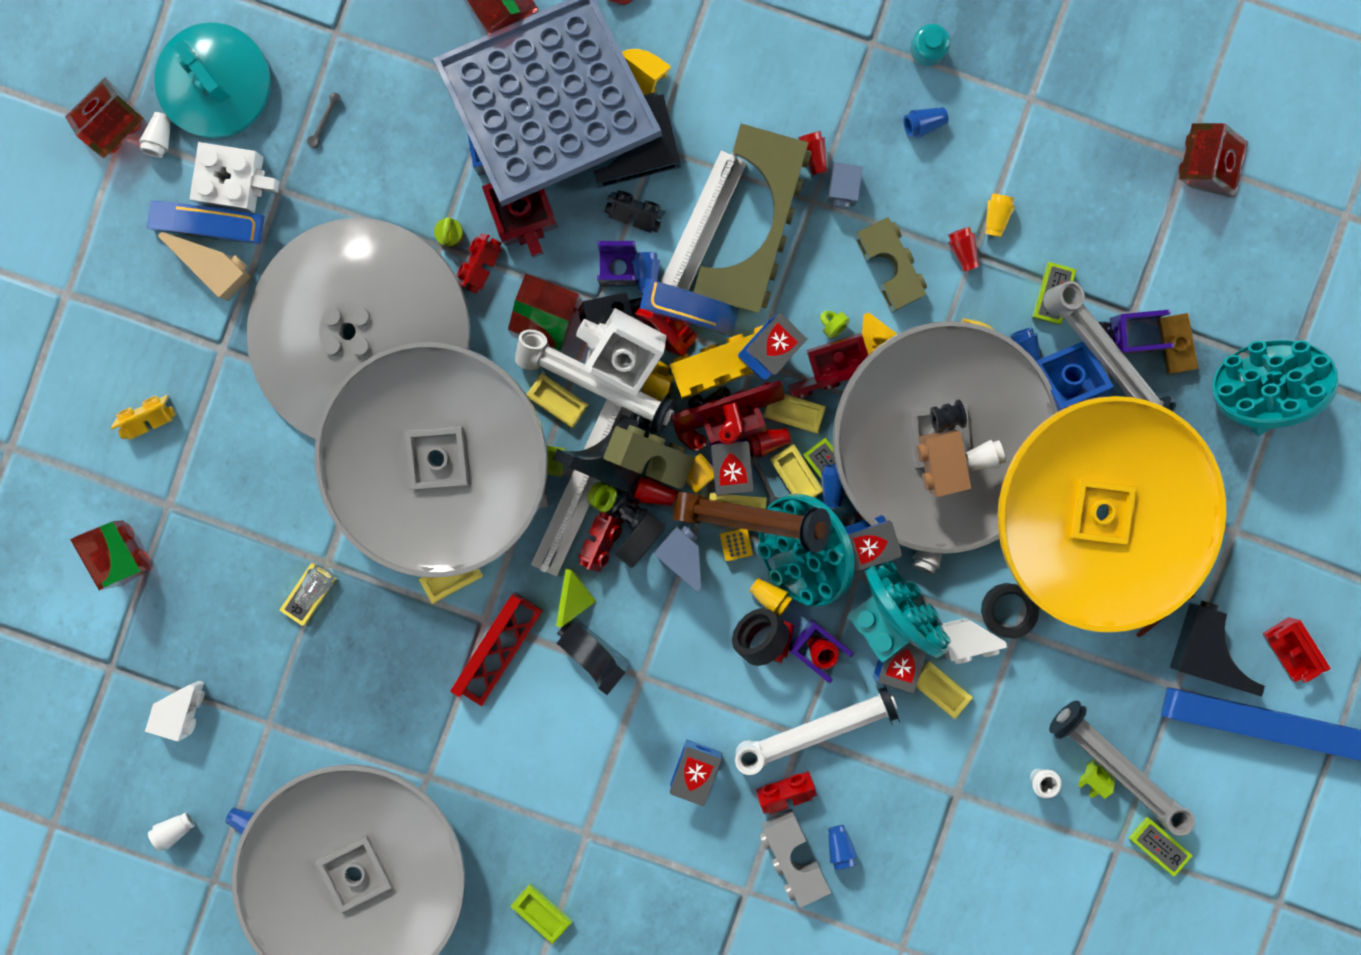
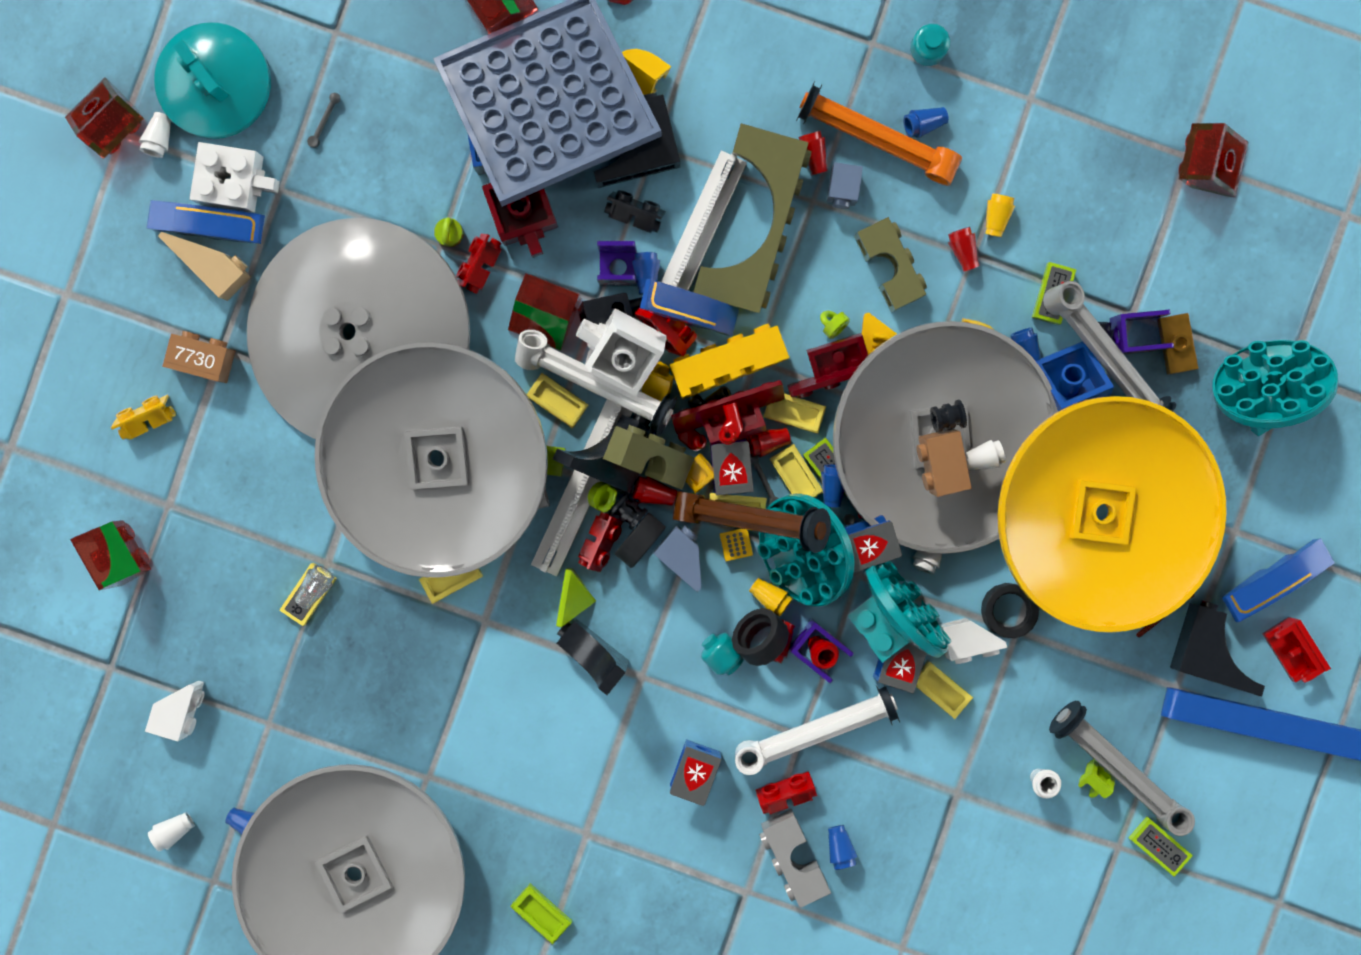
(199, 358): none -> medium nougat brick
(484, 649): red fence -> none
(720, 654): none -> teal head
(772, 347): piece -> none
(938, 163): none -> orange piece
(1278, 580): none -> blue slope

